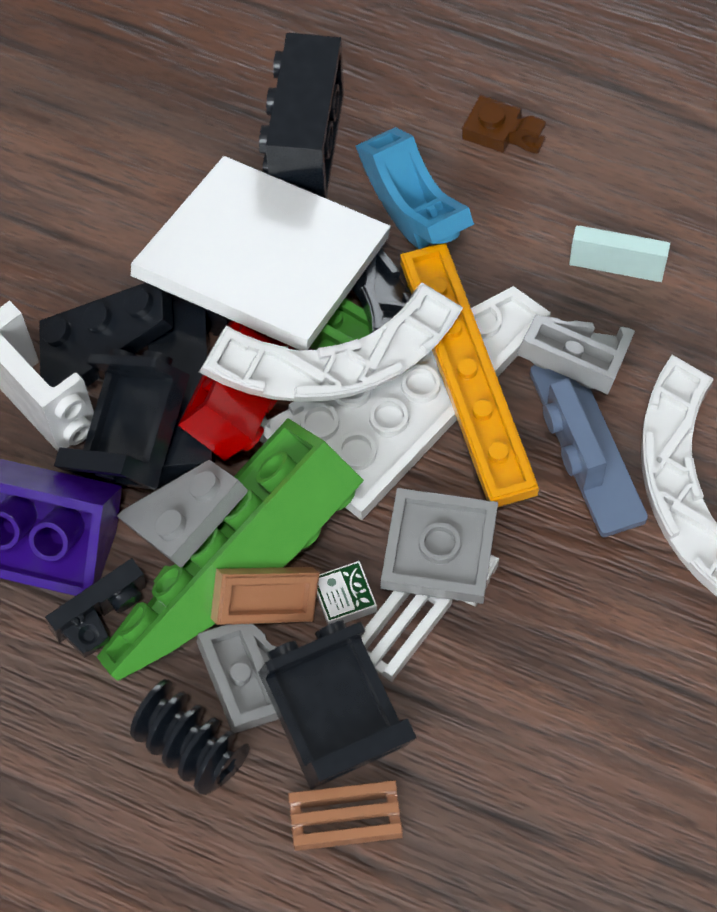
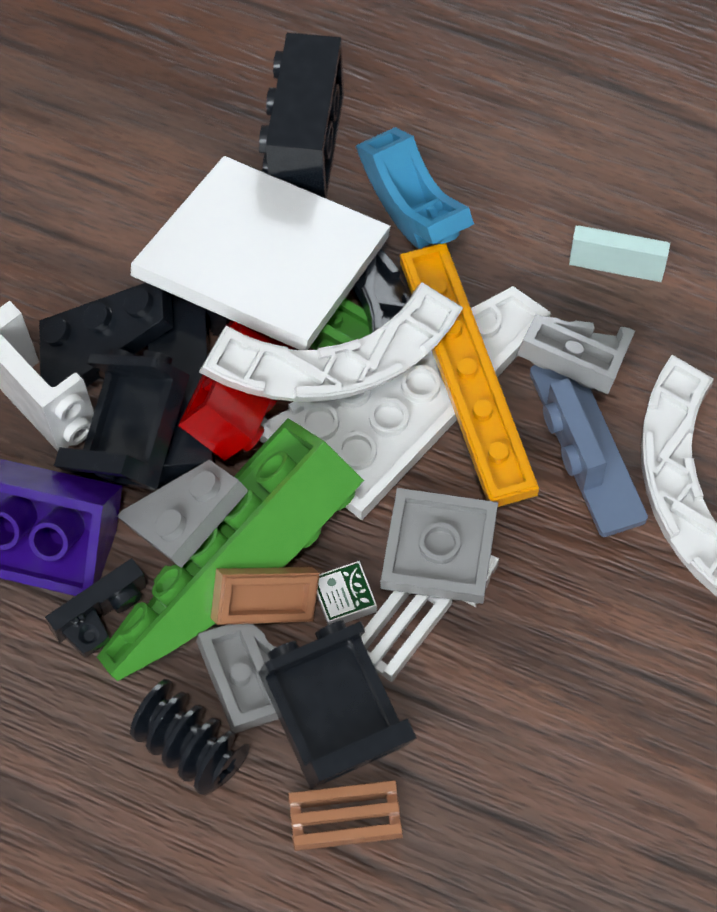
(499, 123): reddish brown plate -> none

